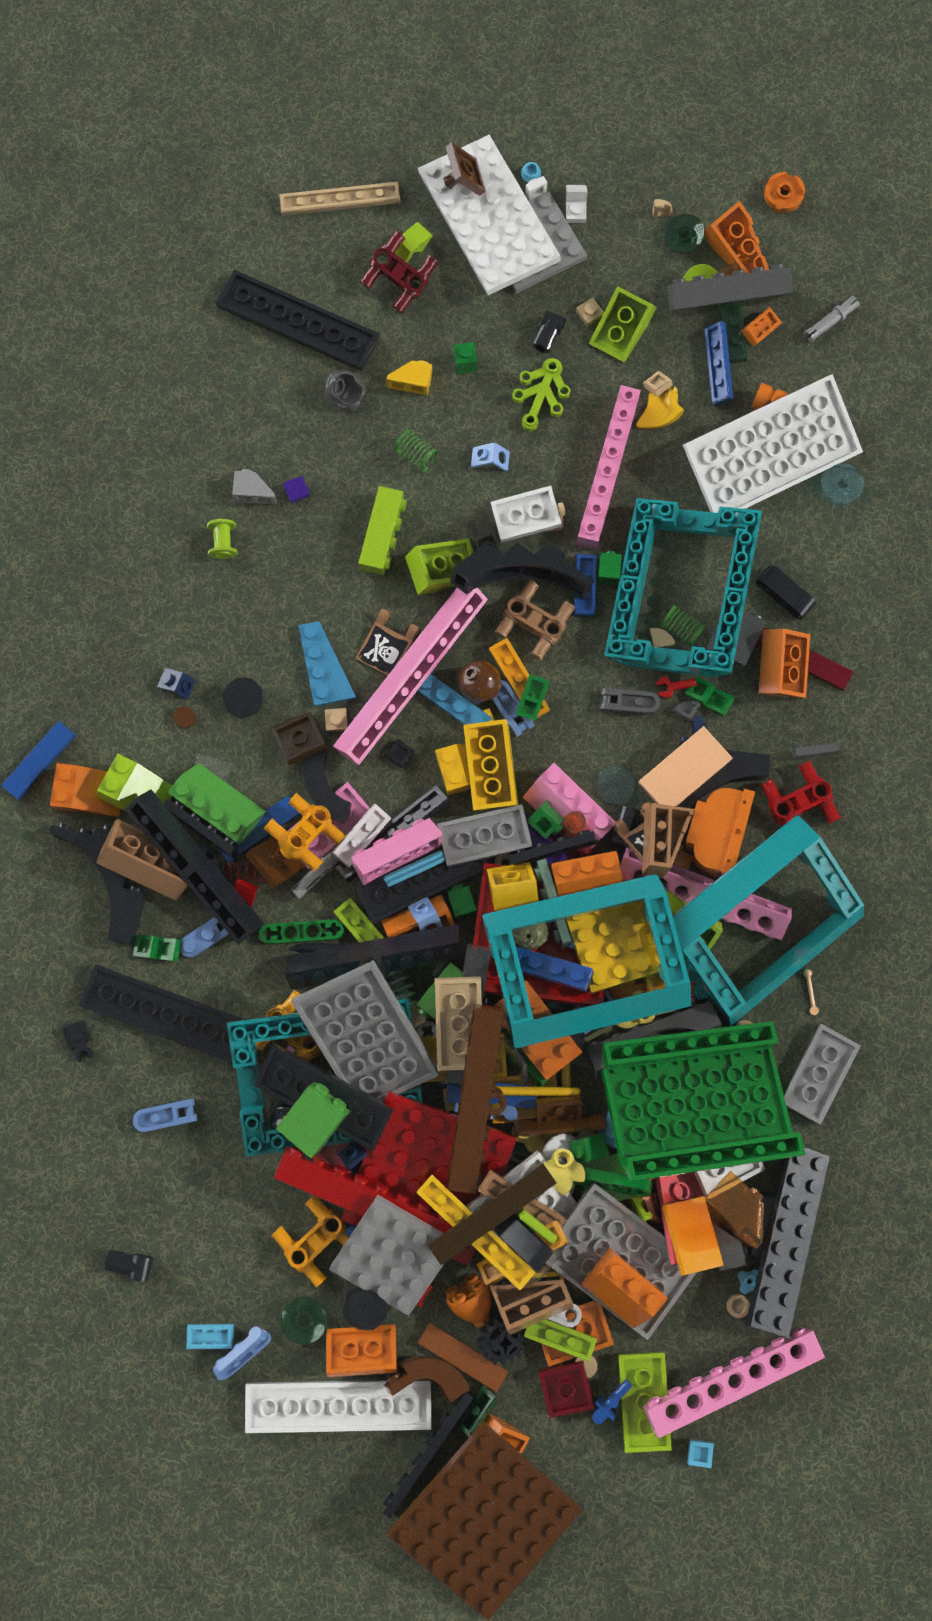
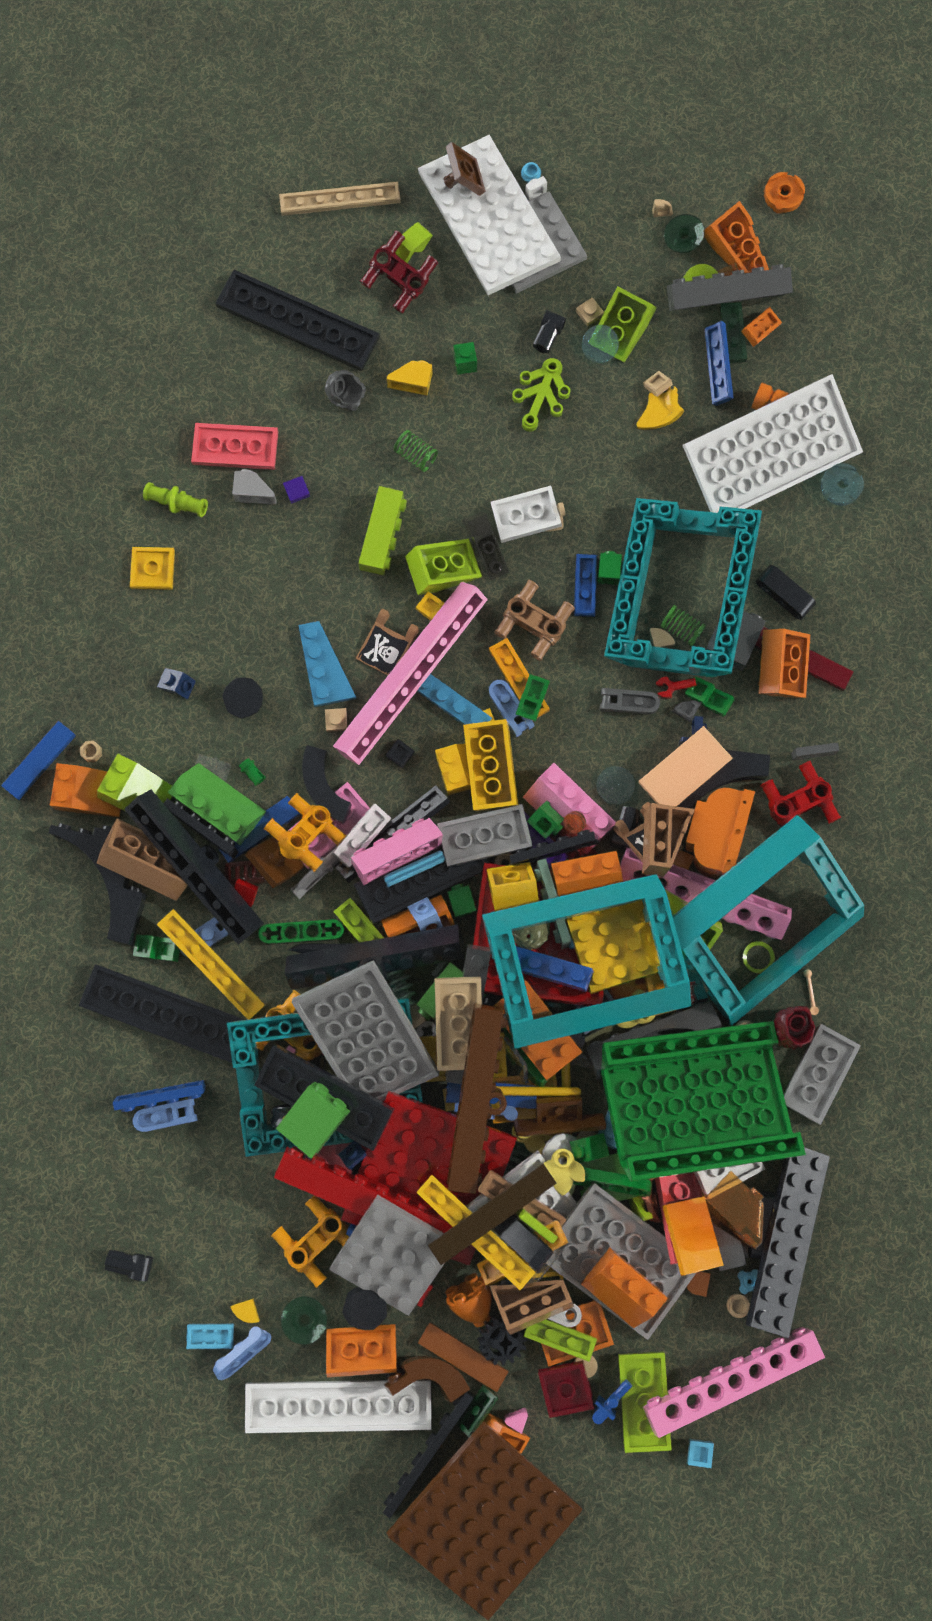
(77, 1037): black plate -> none
(91, 751): none -> tan tile
(151, 1097): none -> blue plate
(152, 568): none -> yellow tile
(175, 500): none -> lime piece
(184, 717): reddish brown tile -> none
(211, 964): none -> yellow plate
(221, 532): lime hose -> none
(234, 446): none -> coral plate
(246, 1311): none -> yellow tile
(252, 771): none -> green pin
(299, 738): dark brown tile -> none
(429, 605): none -> yellow plate
(479, 681): reddish brown cylinder -> none
(488, 455): light blue bracket -> none
(517, 1419): none -> bright pink slope
(545, 565): black arch -> none
(576, 203): white slope -> none
(600, 344): none -> clear light blue piece
(608, 467): bright pink brick -> none
(699, 1284): none -> dark orange tile
(758, 943): none -> lime piece
(794, 1026): none -> dark red hair
(838, 314): light grey pin -> none

